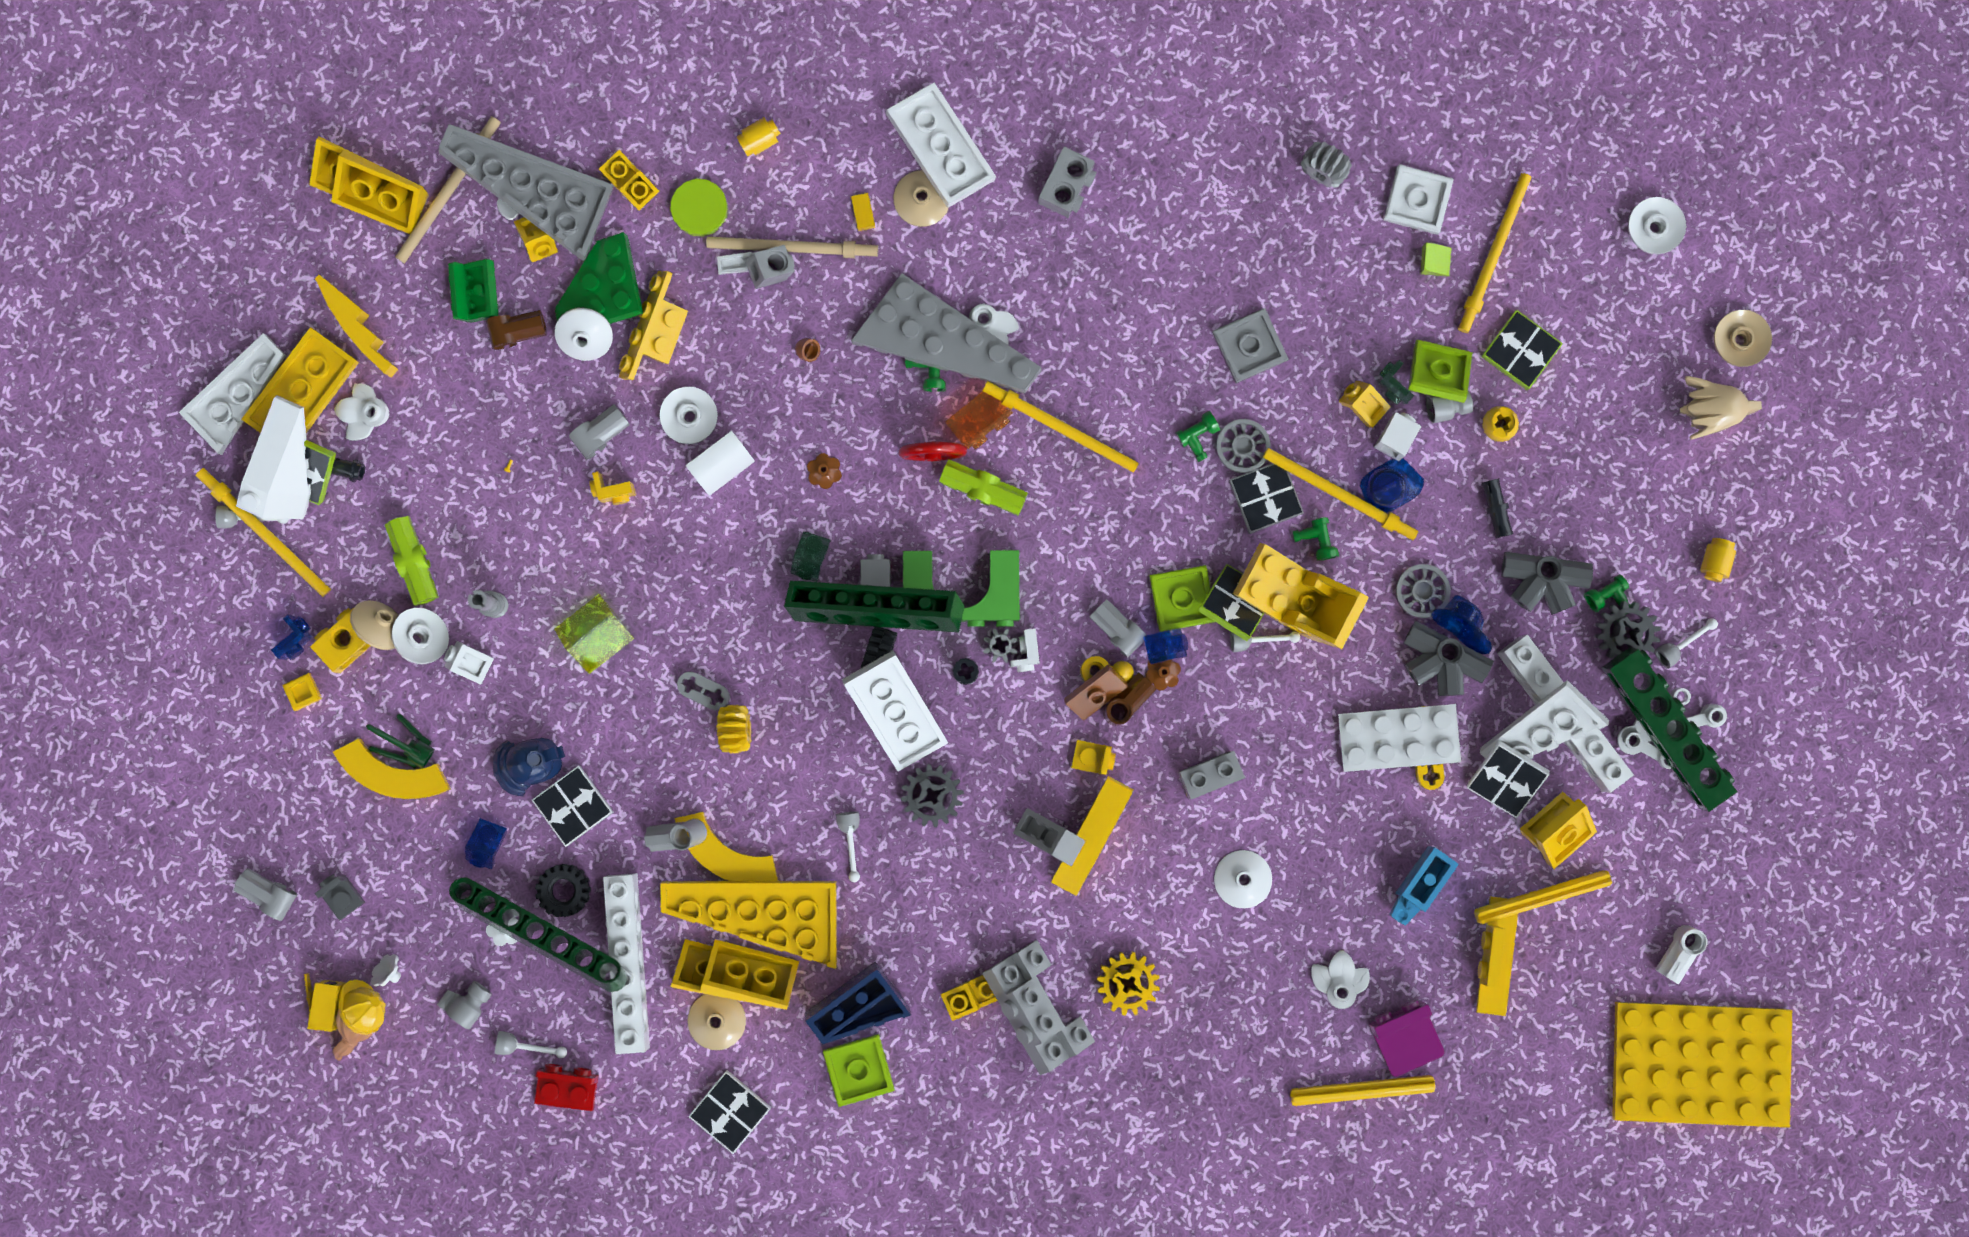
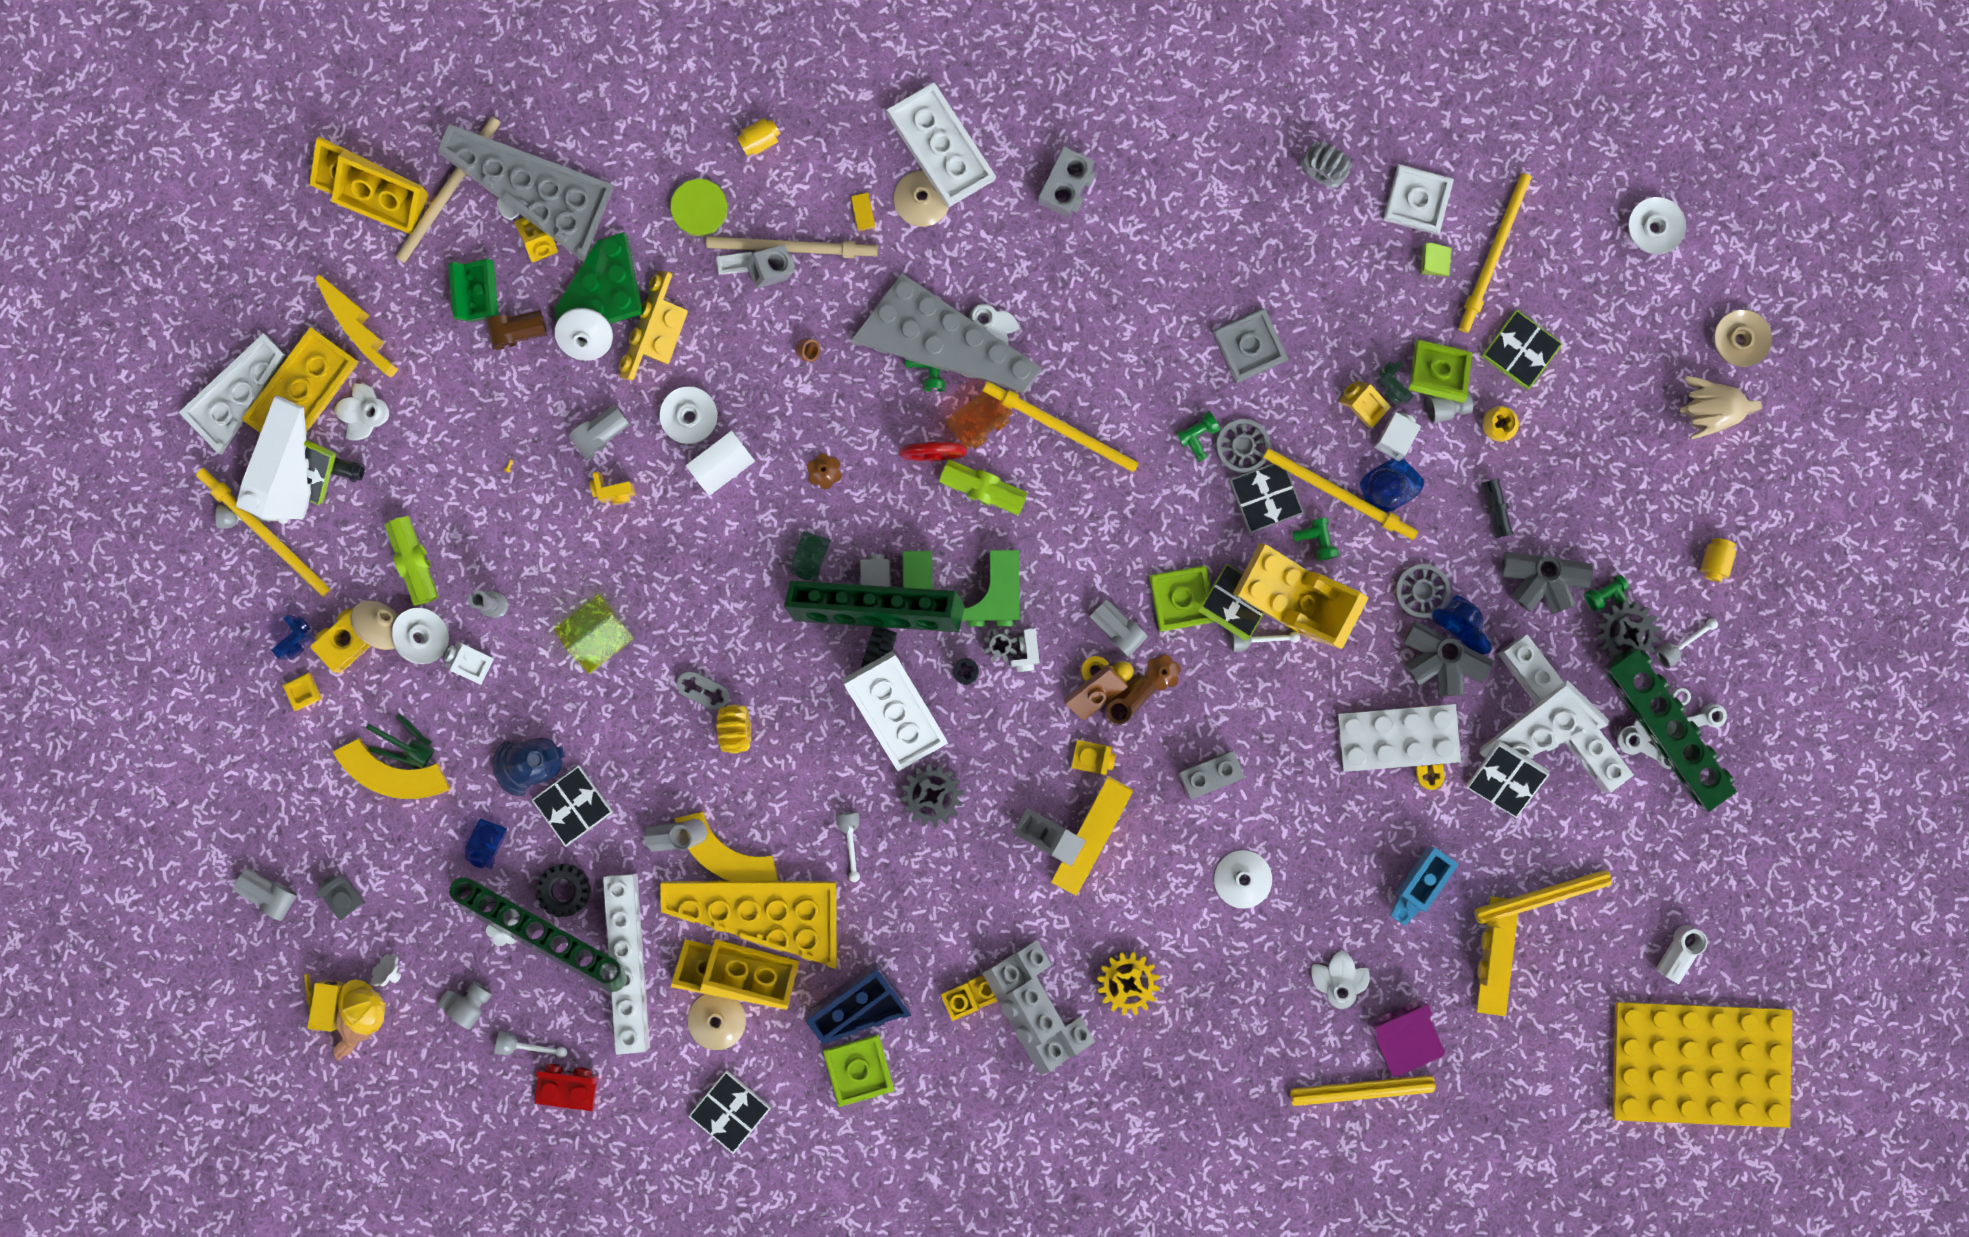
(628, 180): yellow slope -> none
(1166, 645): clear blue bracket -> none
(1559, 829): yellow bracket -> none

